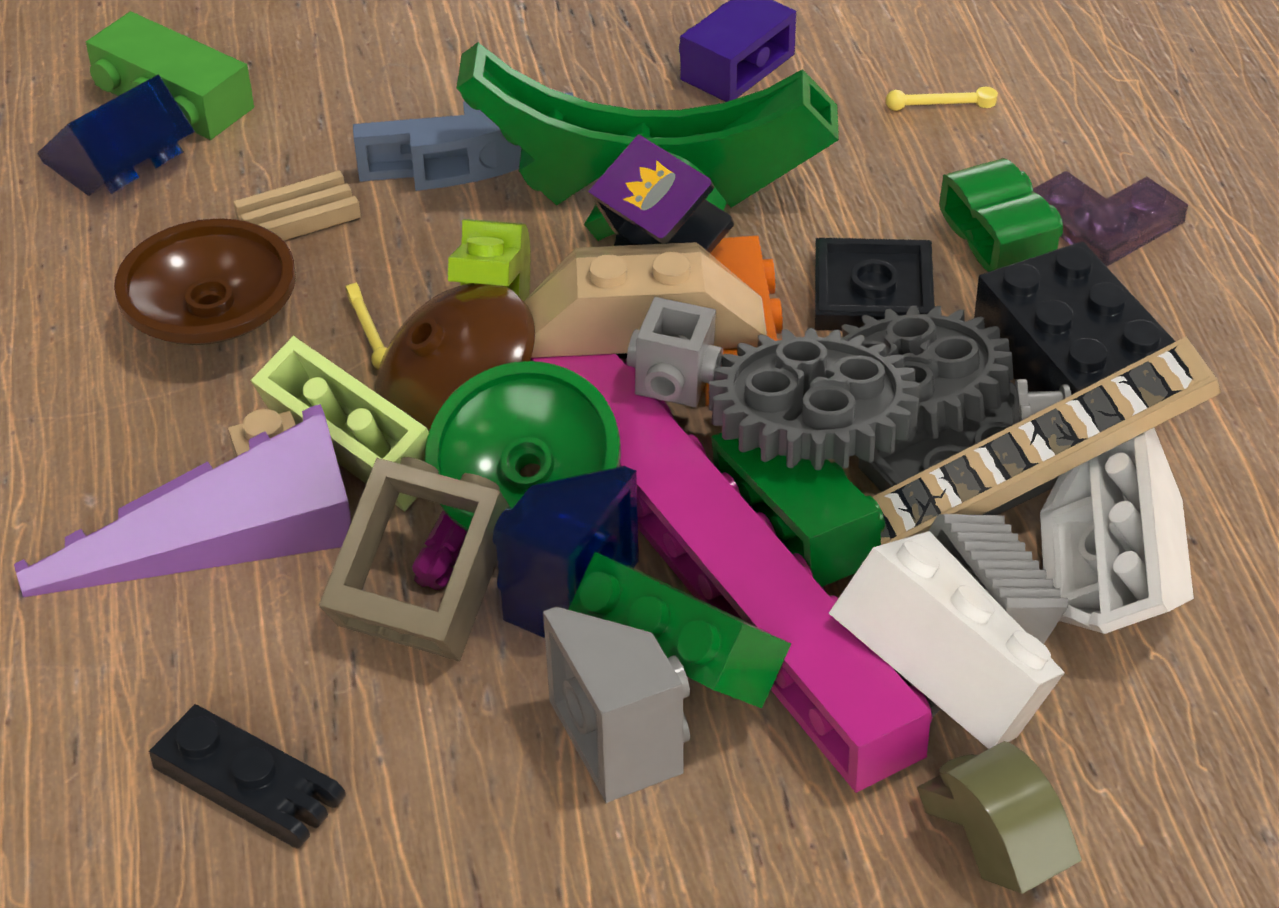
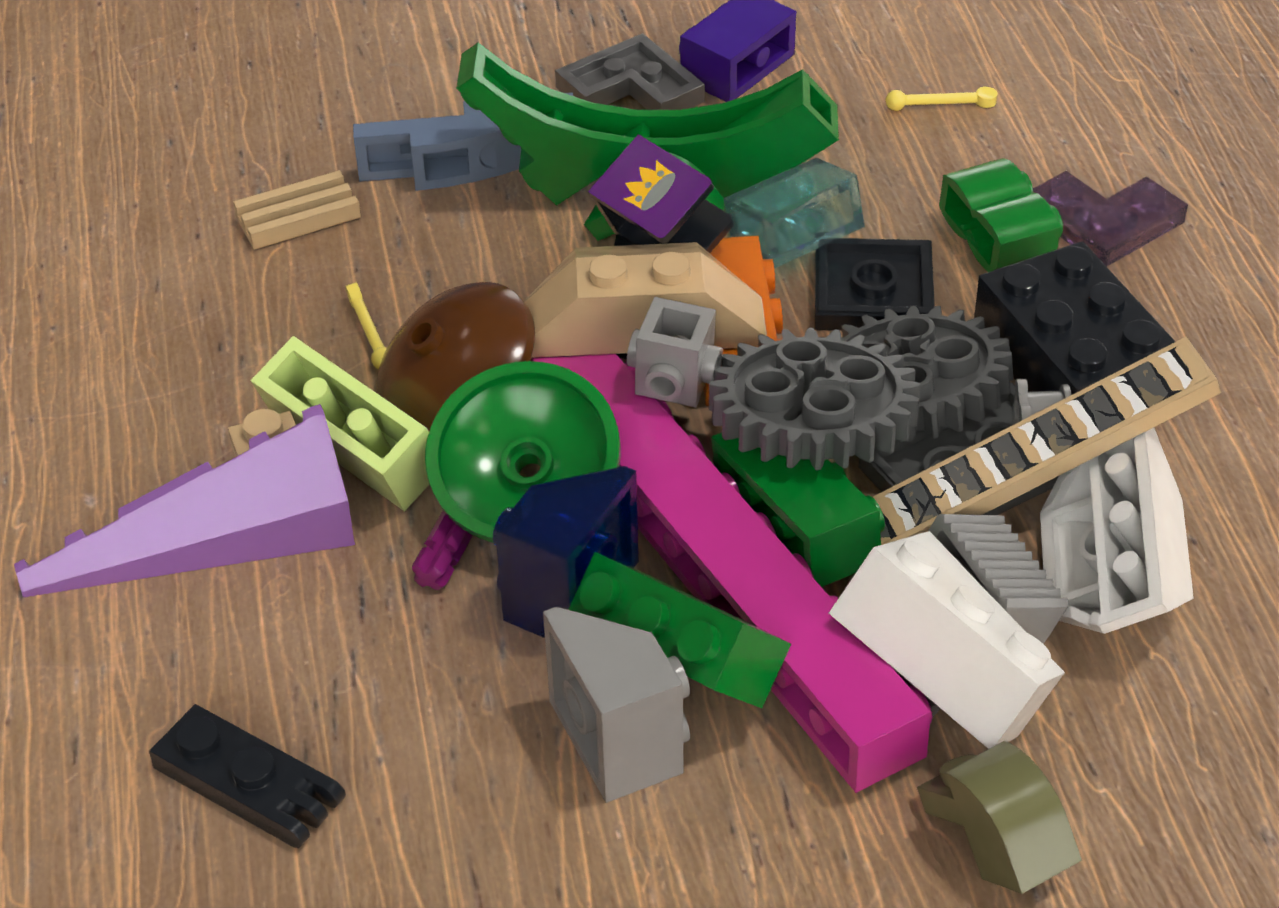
(119, 138): clear blue slope -> none
(203, 81): bright green brick -> none
(205, 281): reddish brown dish -> none
(397, 621): dark tan window -> none
(493, 256): lime brick -> none
(633, 69): none -> flat silver plate
(798, 210): none -> clear light blue brick

